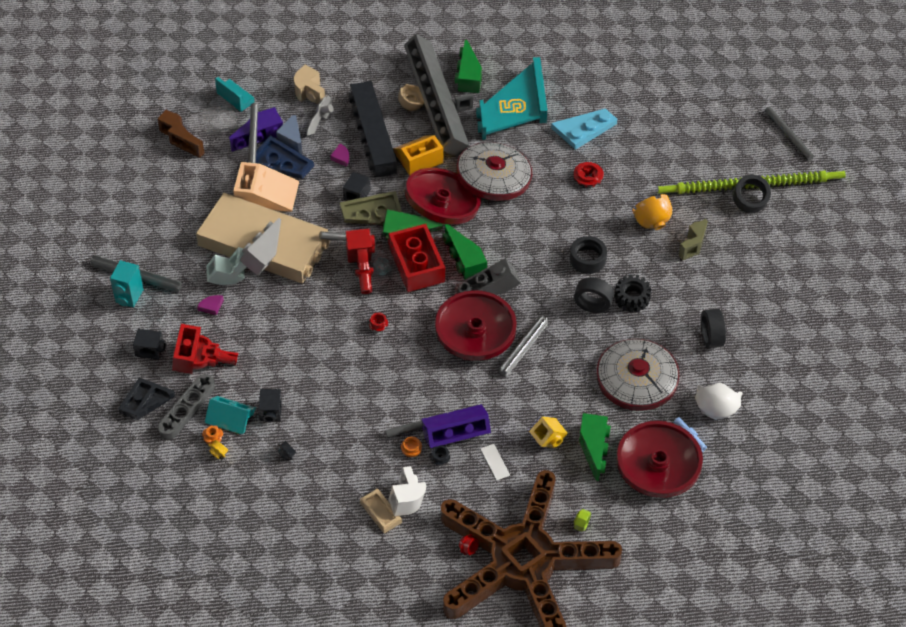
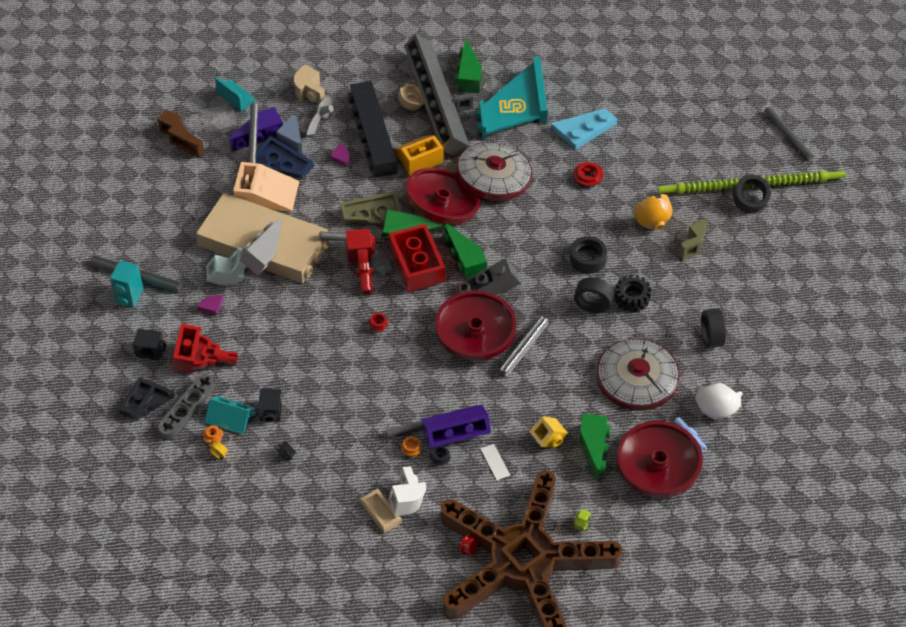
(356, 187): black brick -> none

